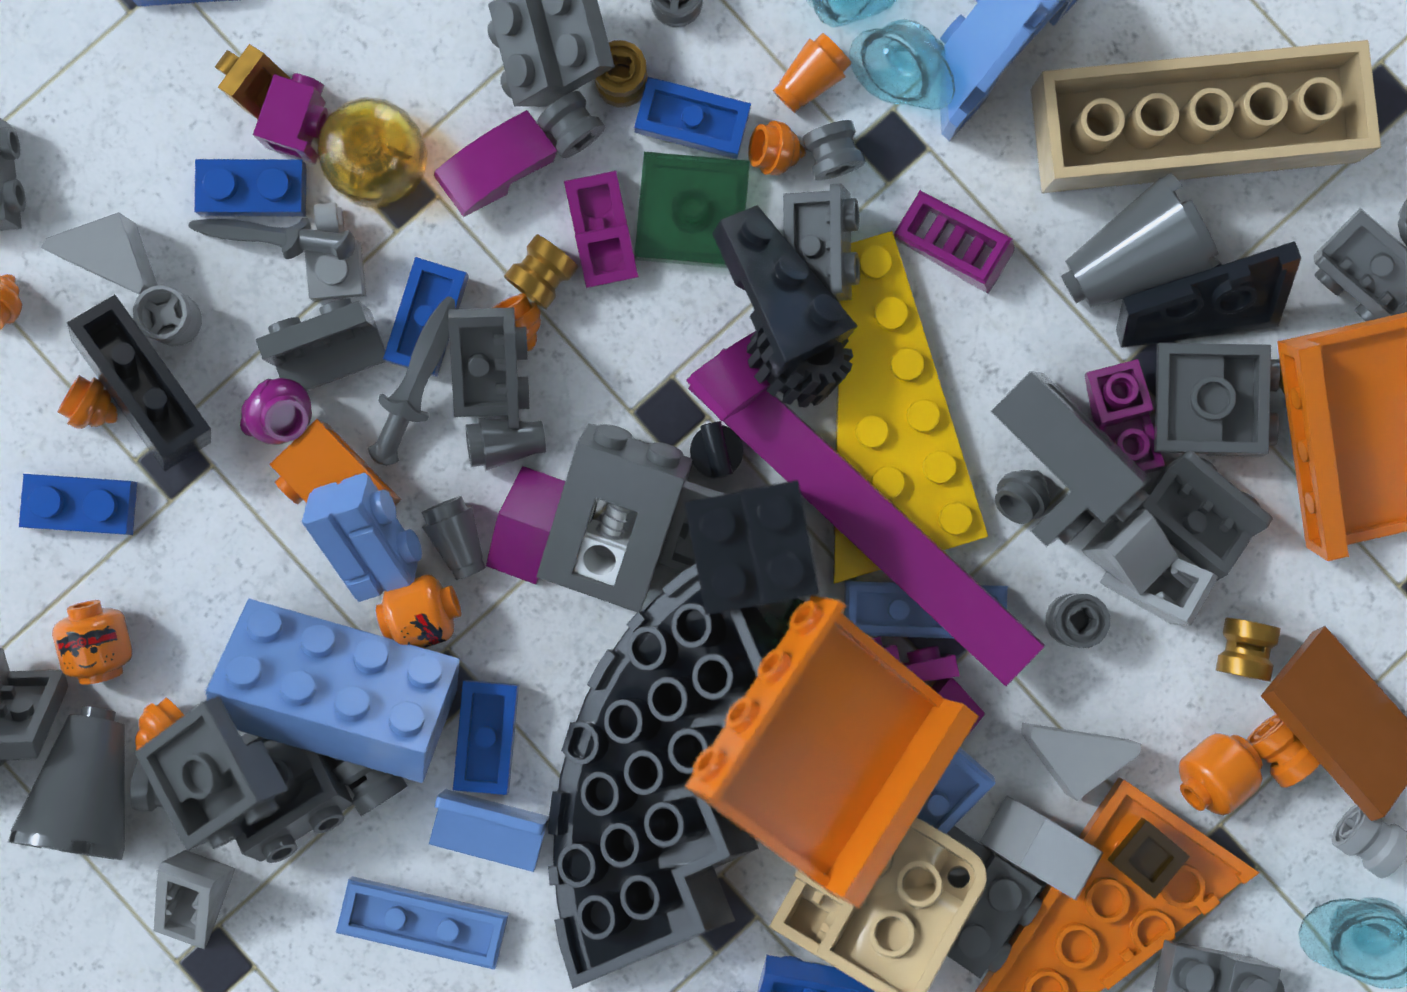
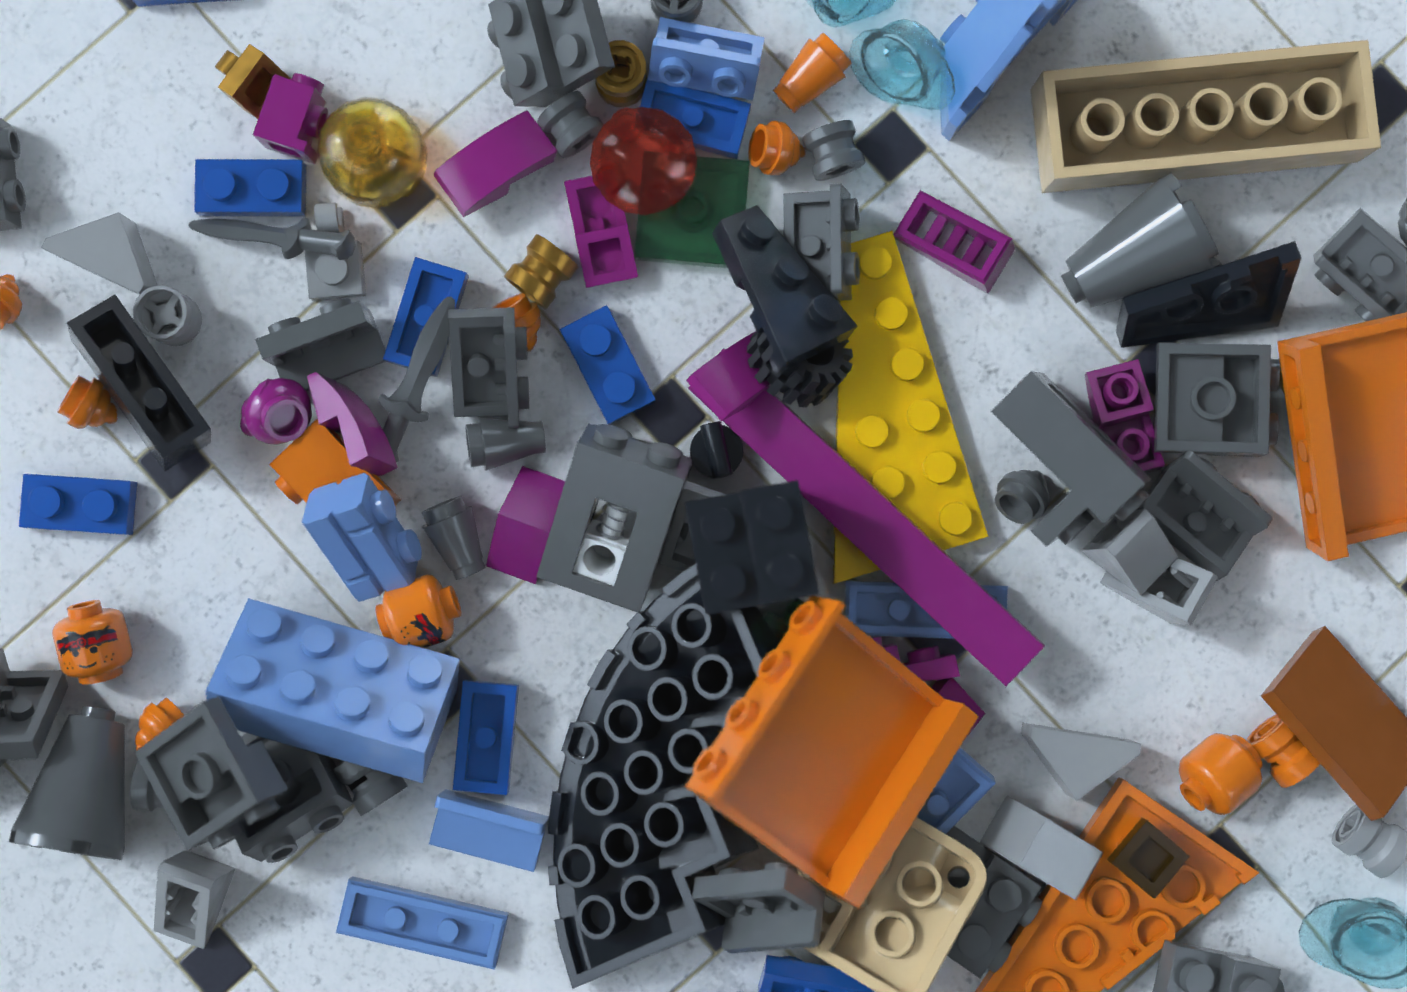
(347, 414): none -> magenta slope
(607, 365): none -> blue plate
(643, 160): none -> clear red dish
(705, 58): none -> medium blue bracket
(763, 907): none -> dark grey bracket
(1066, 618): dark grey wheel -> none
(1248, 649): pearl gold wheel -> none

